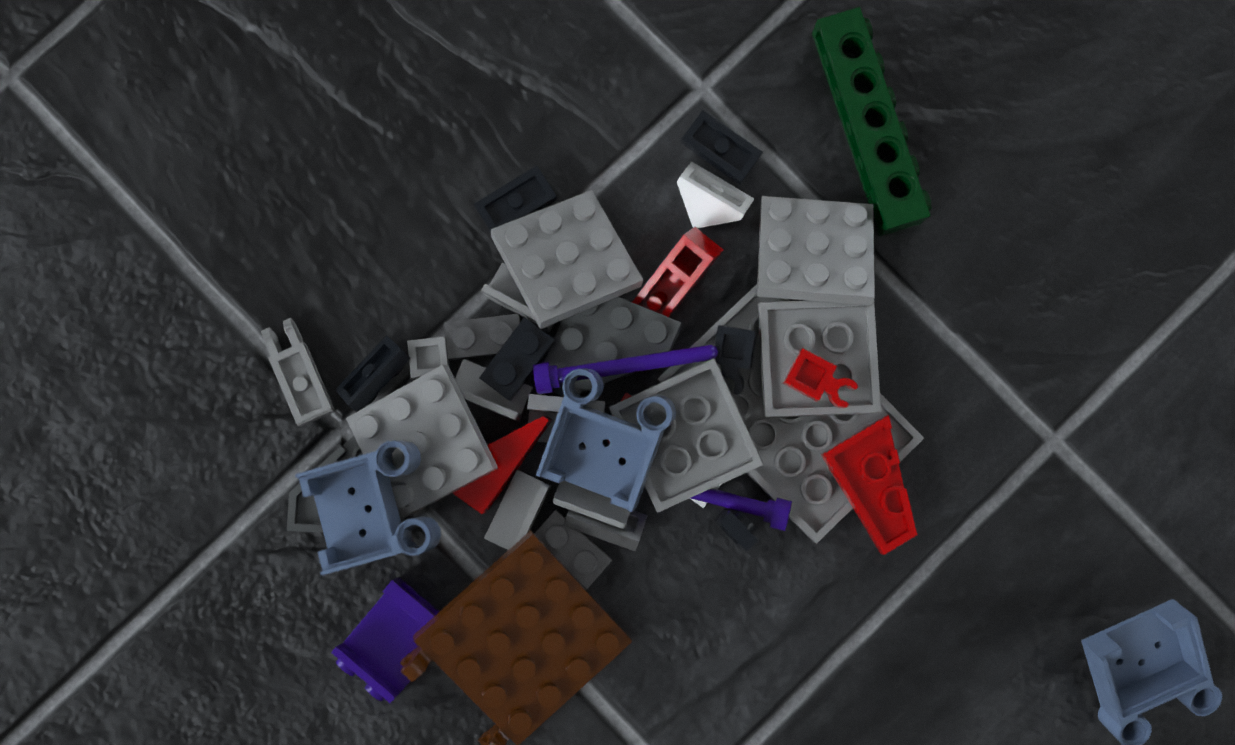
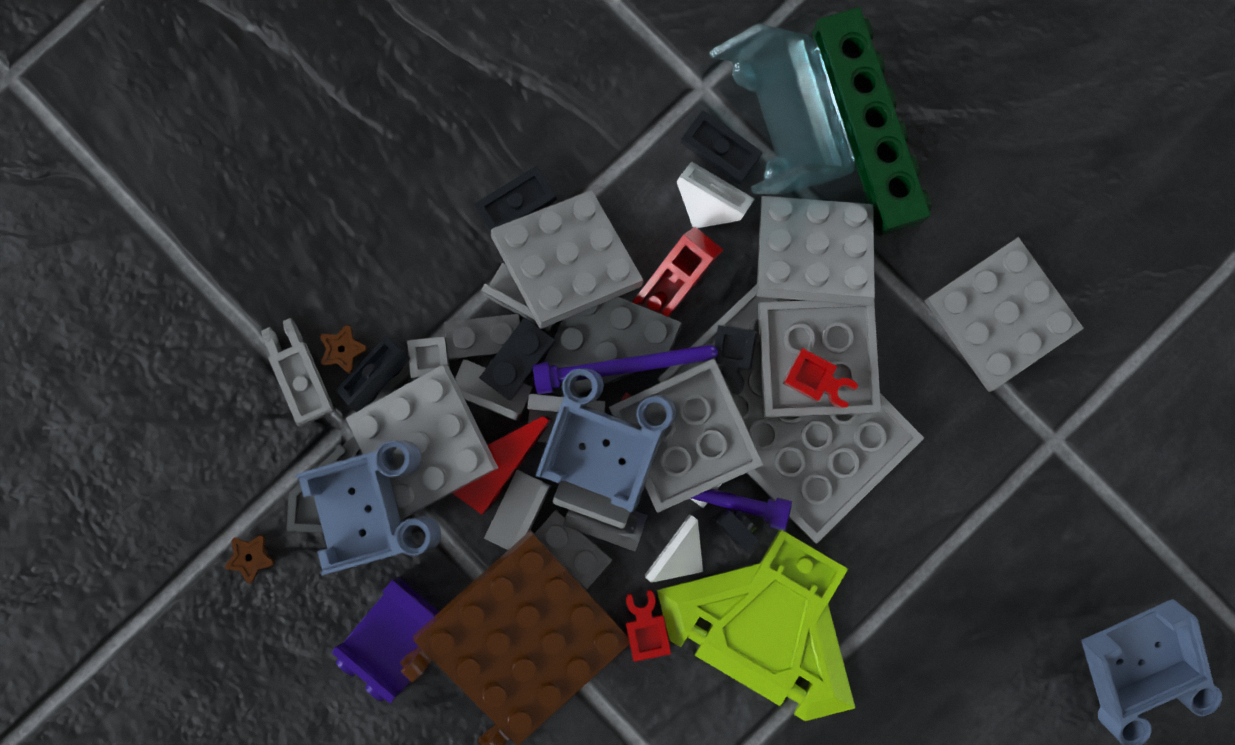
(259, 557): none -> reddish brown plate
(346, 358): none -> reddish brown plate
(648, 632): none -> red plate
(680, 555): none -> white slope
(769, 626): none -> lime plate
(796, 106): none -> clear light blue windscreen
(872, 482): red wing -> none
(1003, 314): none -> light grey plate

